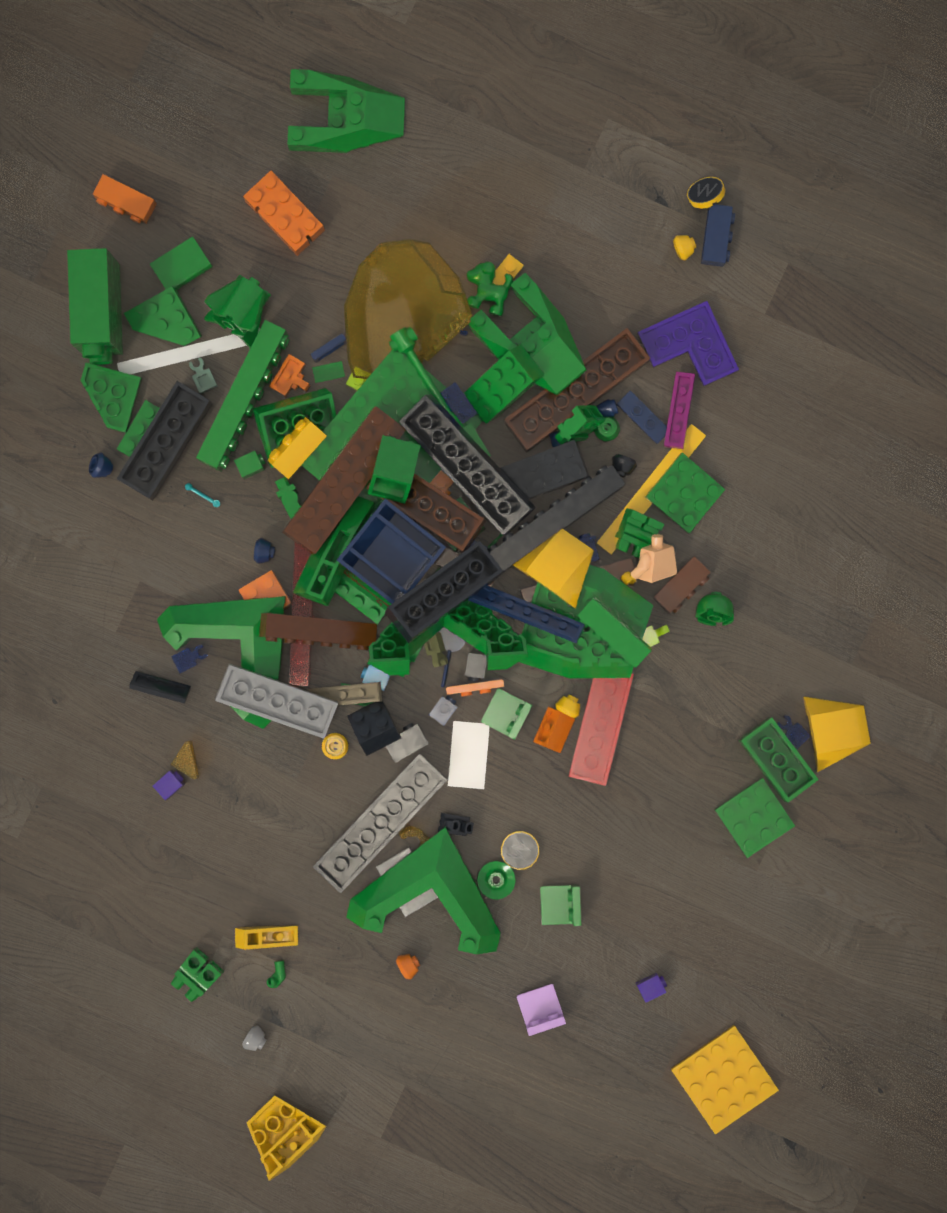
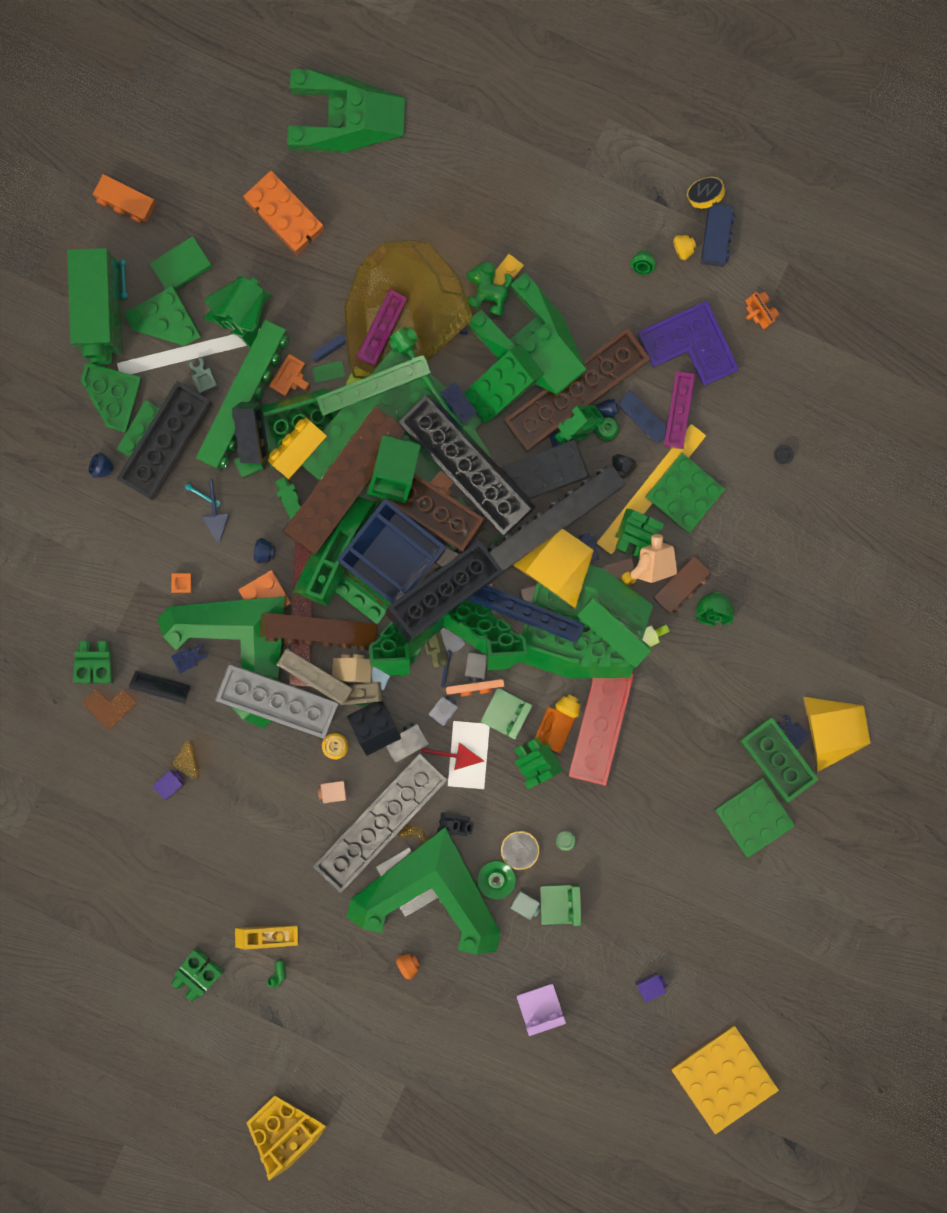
(93, 666): none -> green hips
(109, 713): none -> clear orange tile
(124, 295): none -> teal hinge
(181, 583): none -> orange plate
(215, 522): none -> dark blue piece
(250, 432): none -> black brick
(254, 1039): light grey cone -> none
(314, 676): none -> dark tan tile
(332, 791): none -> brick
(352, 669): none -> tan brick
(373, 385): none -> green plate
(381, 327): none -> magenta plate
(463, 757): none -> red piece
(525, 905): none -> brick
(538, 764): none -> green hips
(565, 841): none -> plate
(643, 262): none -> green cone
(759, 311): none -> orange hips
(783, 454): none -> black plate

